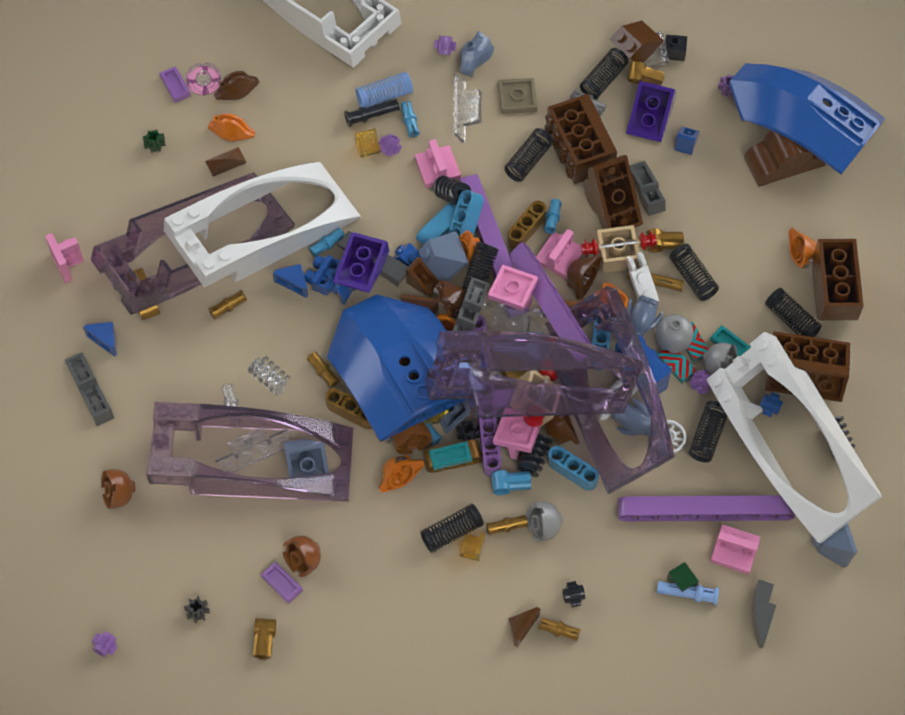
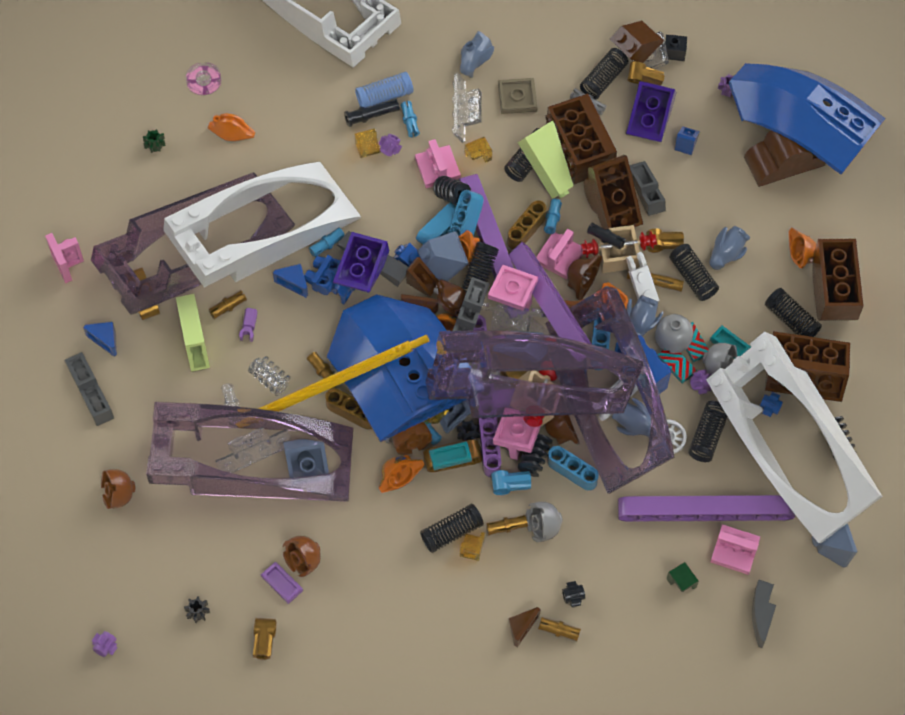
(175, 84): medium lavender tile -> none
(192, 332): none -> yellowish green slope
(225, 161): reddish brown slope -> none
(236, 86): reddish brown hat -> none
(248, 323): none -> medium lavender bar
(345, 375): none -> yellow axle
(445, 45): medium lavender gear -> none
(479, 148): none -> clear yellow panel
(548, 160): none -> yellowish green slope
(606, 235): none -> black pin
(698, 593): light blue pin -> none
(728, 247): none -> sand blue animal

